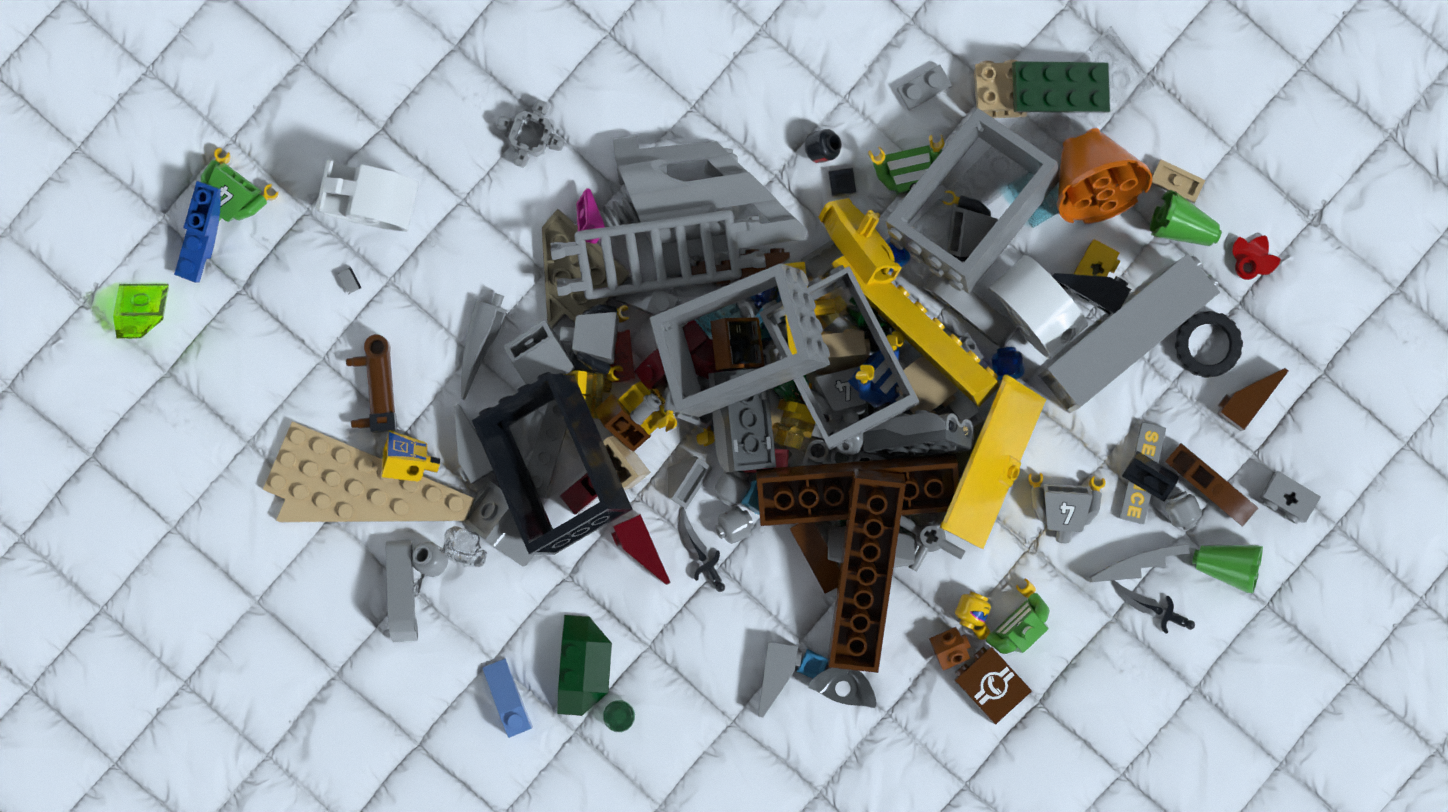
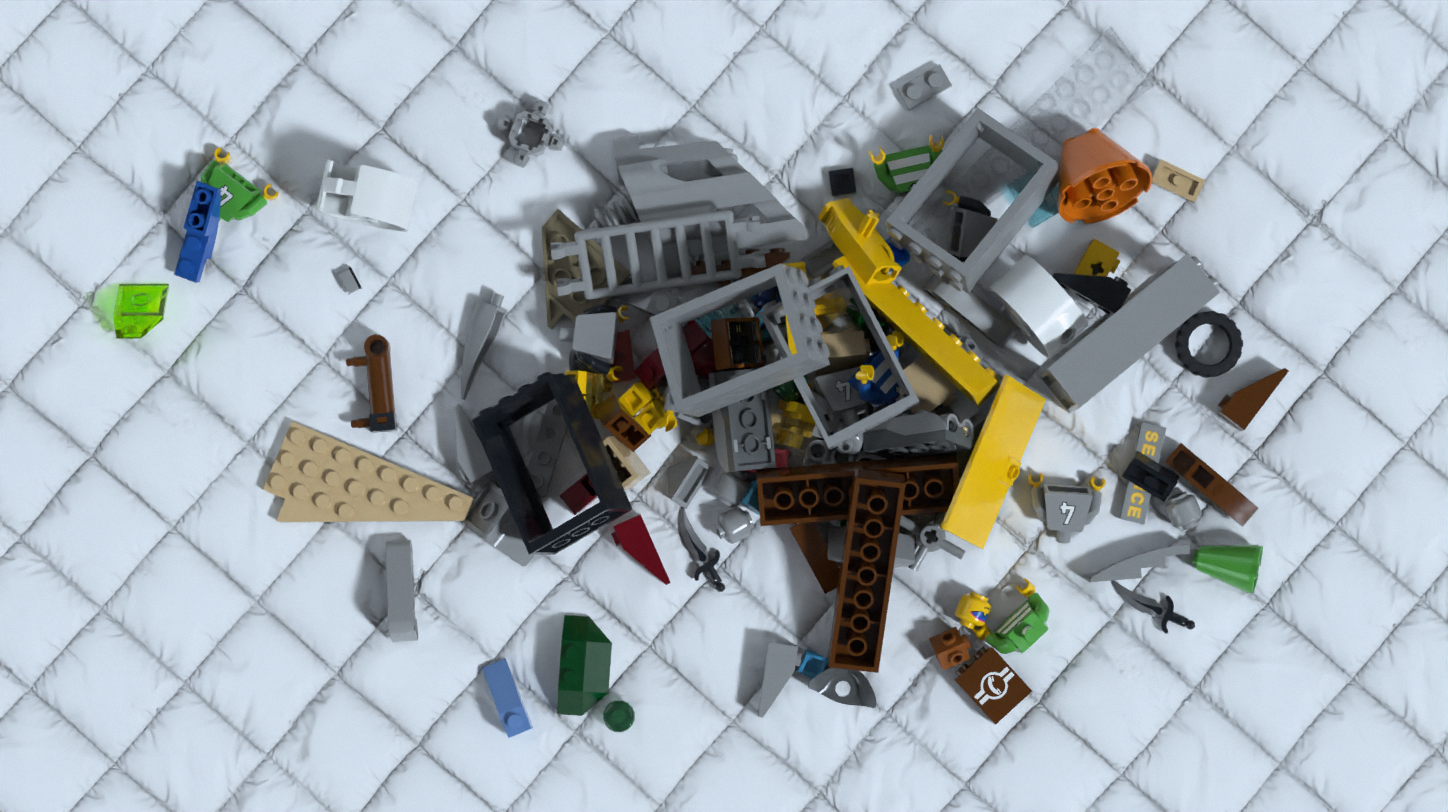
(406, 458): yellow torso -> none
(429, 559): light grey head -> none
(462, 547): clear hair -> none
(538, 353): light grey slope -> none
(588, 214): dark pink slope -> none
(645, 409): light grey pin -> none
(822, 146): black head -> none
(995, 89): tan brick -> none
(1008, 362): clear blue head -> none
(1061, 87): dark green plate -> none
(1183, 222): bright green cone -> none
(1256, 255): red plate -> none
(1303, 498): light grey brick -> none

